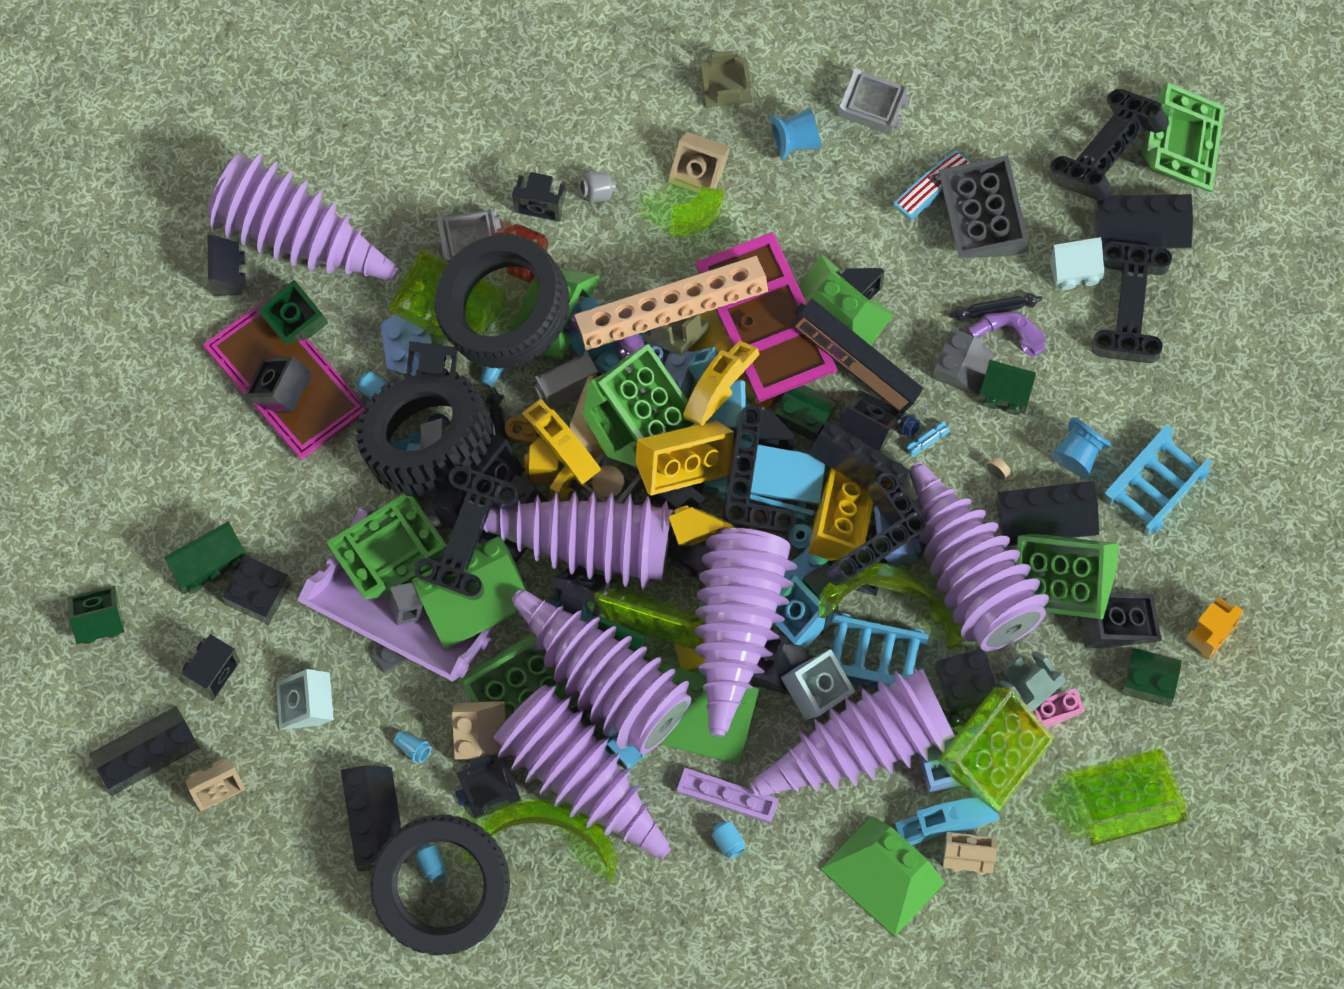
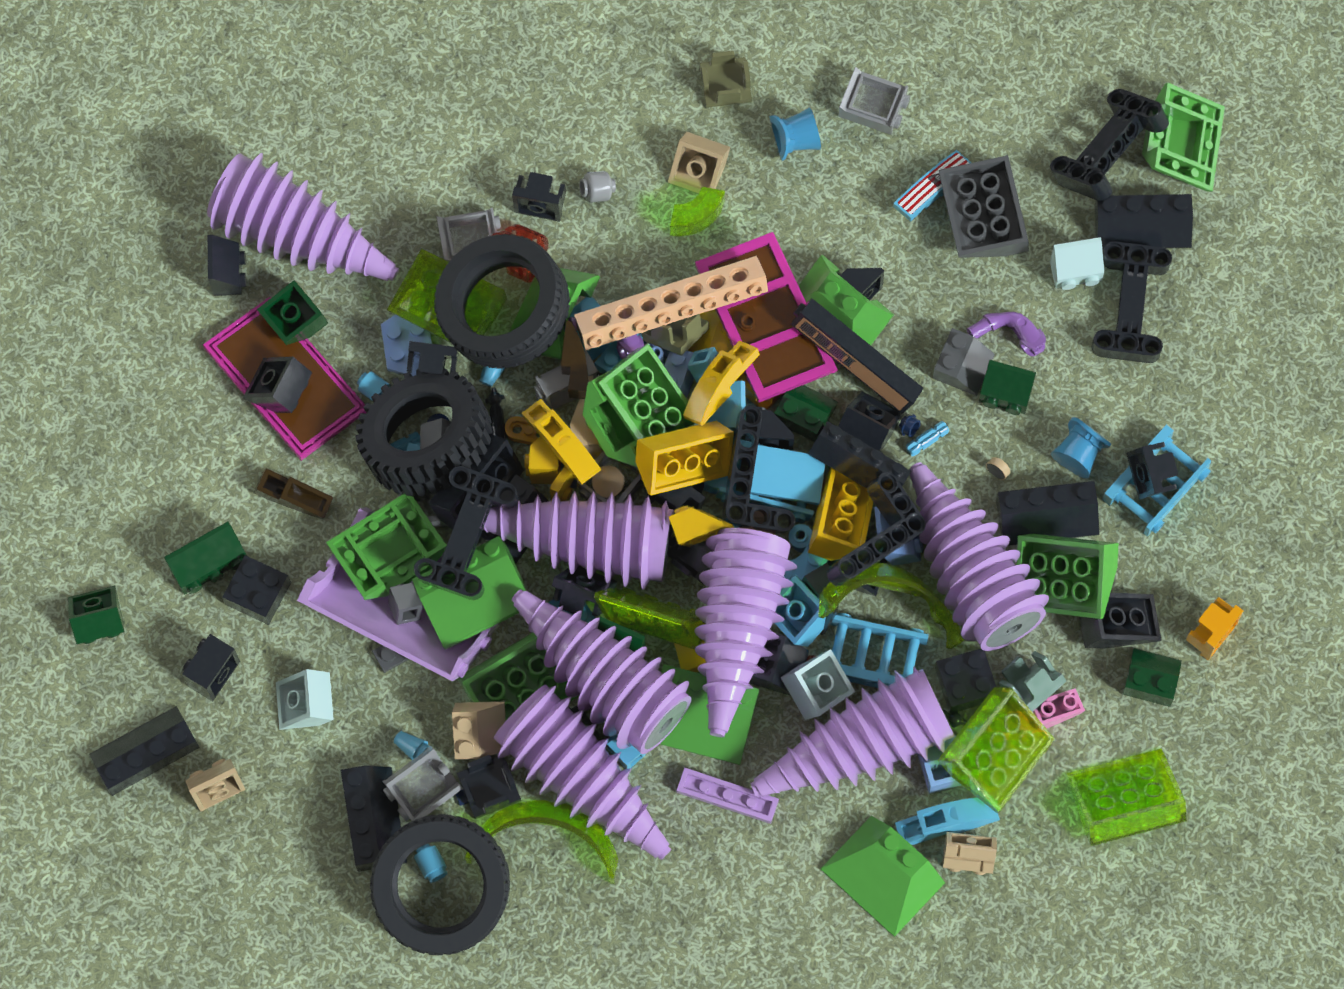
(293, 494): none -> dark brown slope
(421, 785): none -> window
(574, 363): none -> dark brown slope
(728, 839): medium azure brick -> none
(995, 306): black wheel -> none
(1151, 470): none -> black panel

